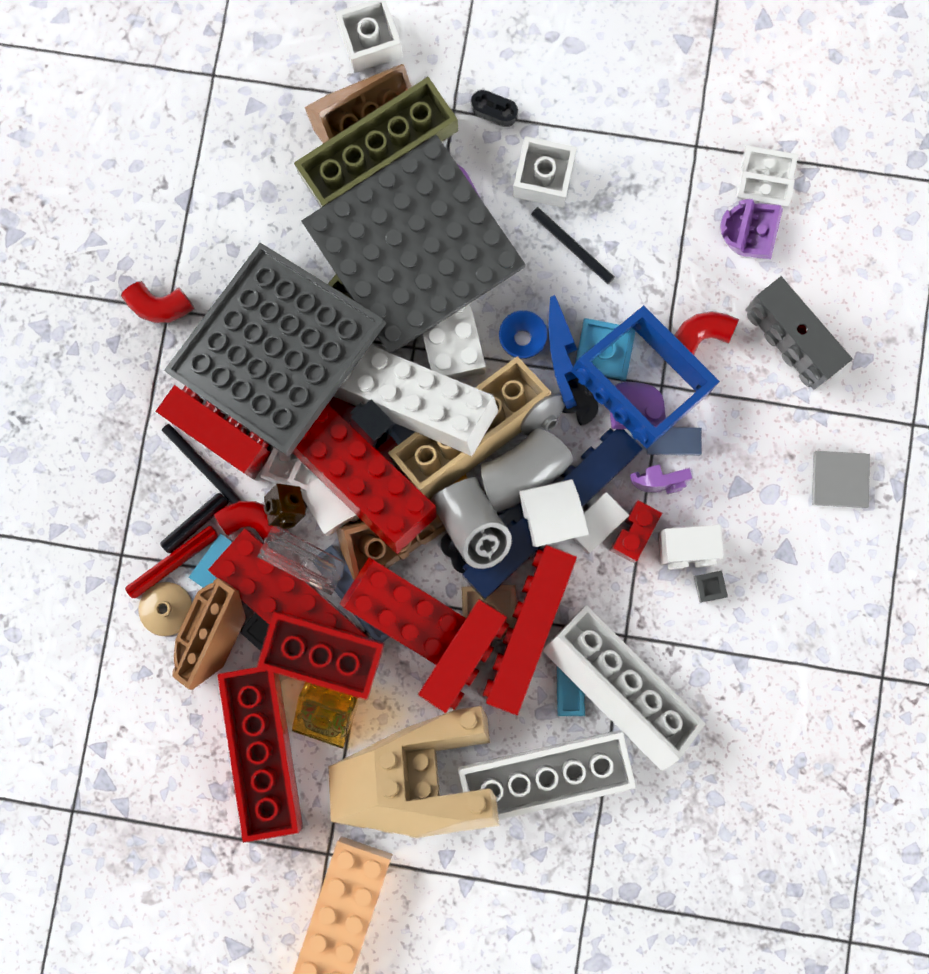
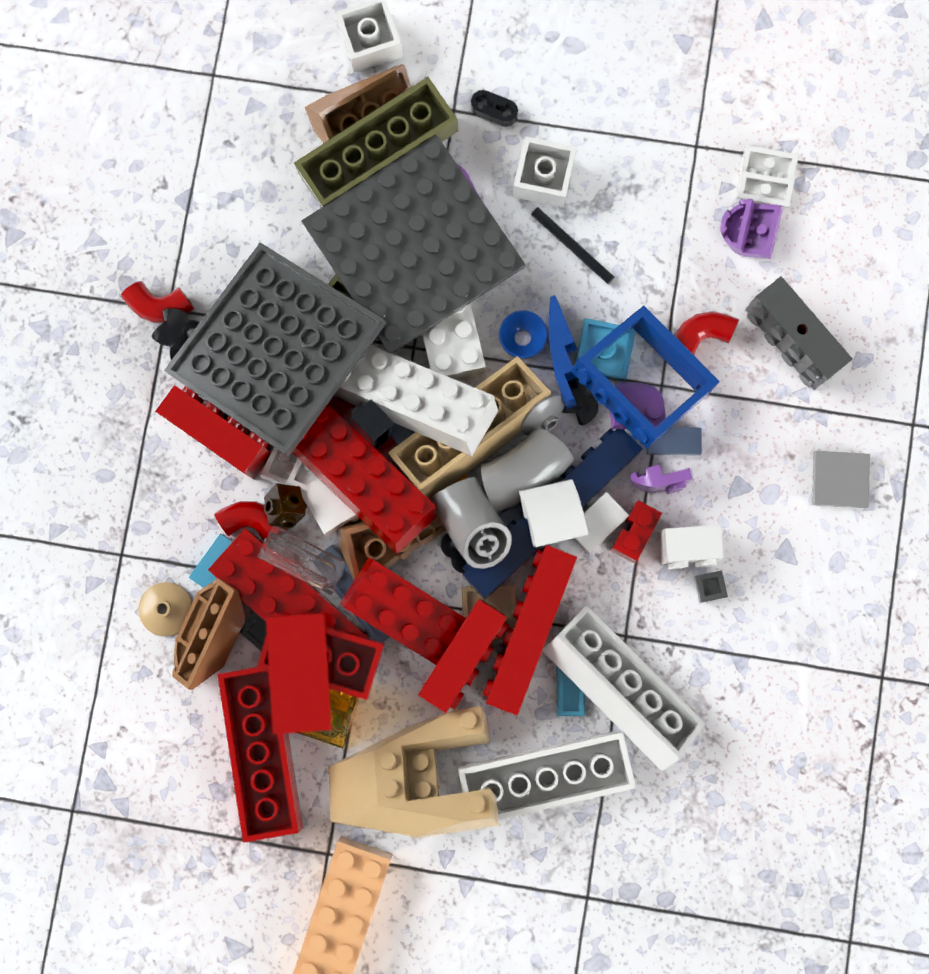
(171, 562): red axle -> none
(174, 331): none -> black plate
(194, 523): black axle -> none
(201, 464): black bar -> none
(298, 673): none -> red tile

